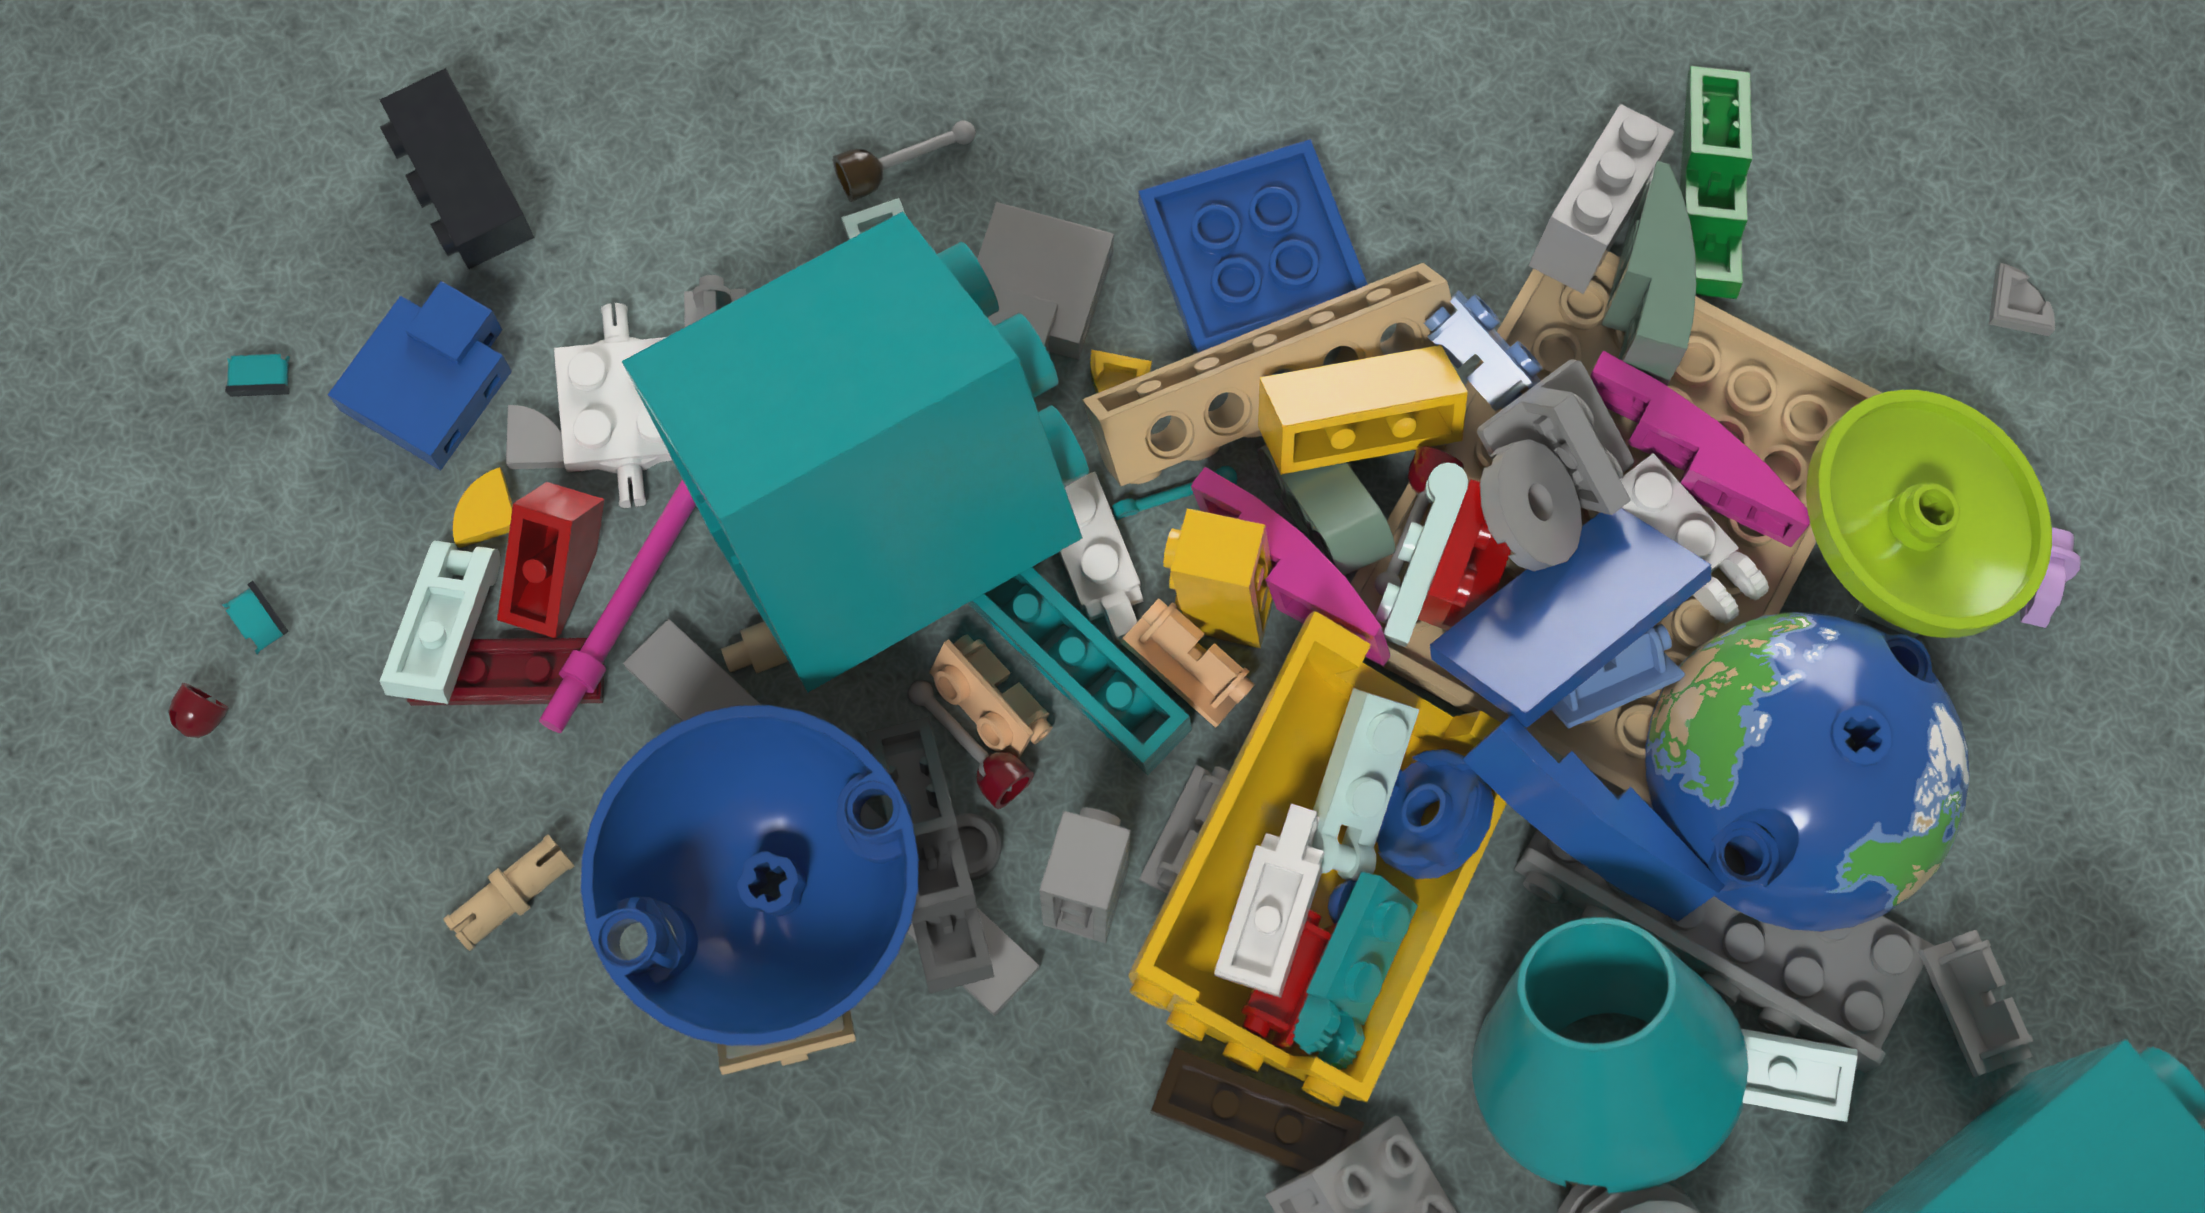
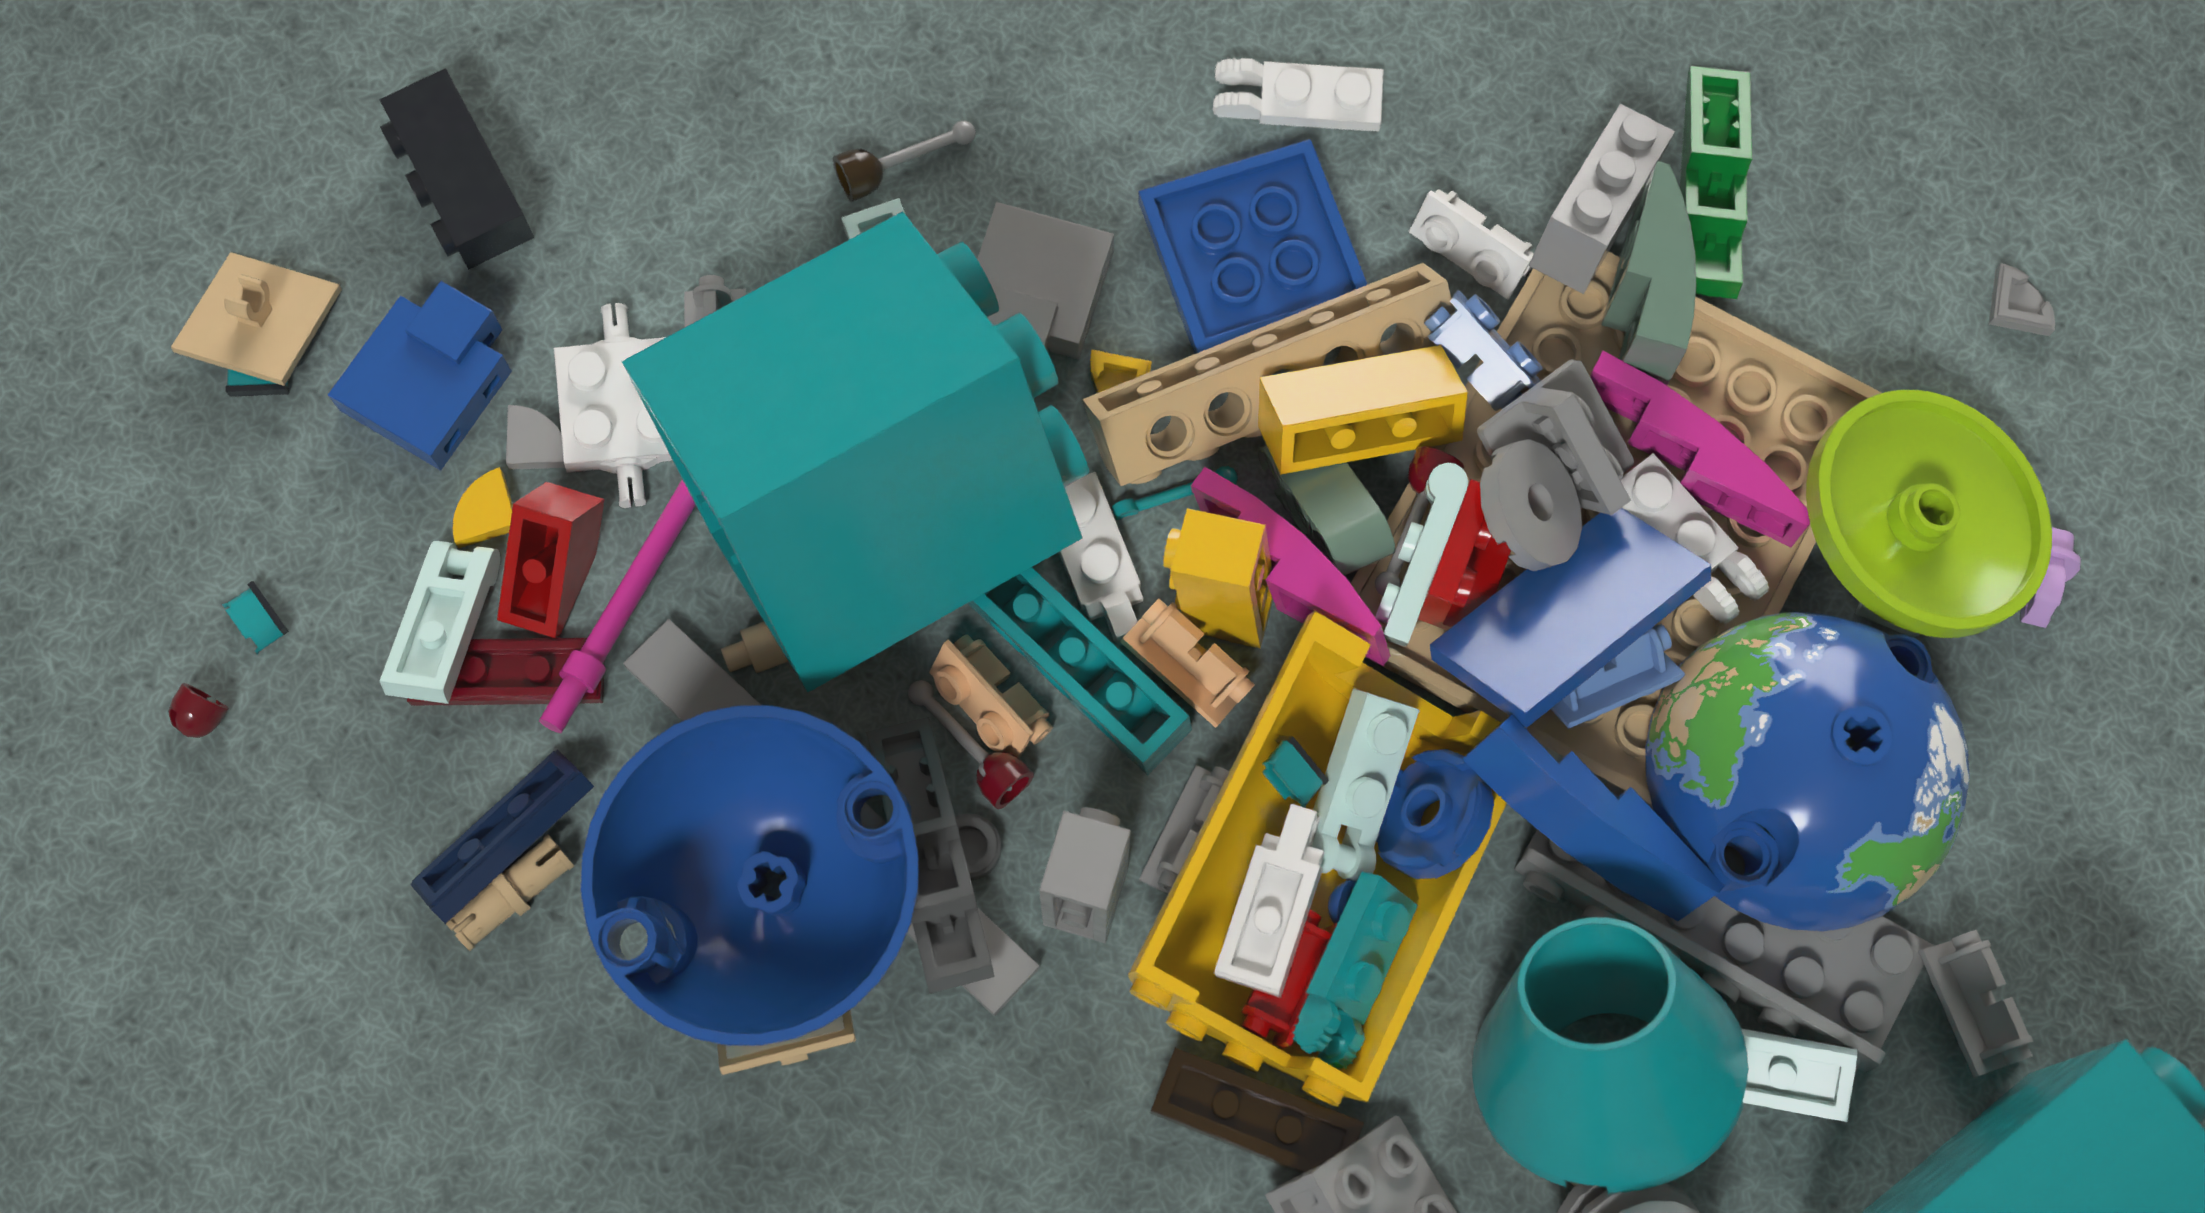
(256, 318): none -> tan piece
(501, 835): none -> dark blue tile
(1293, 771): none -> teal piece
(1302, 94): none -> white hinge
(1458, 233): none -> white hinge

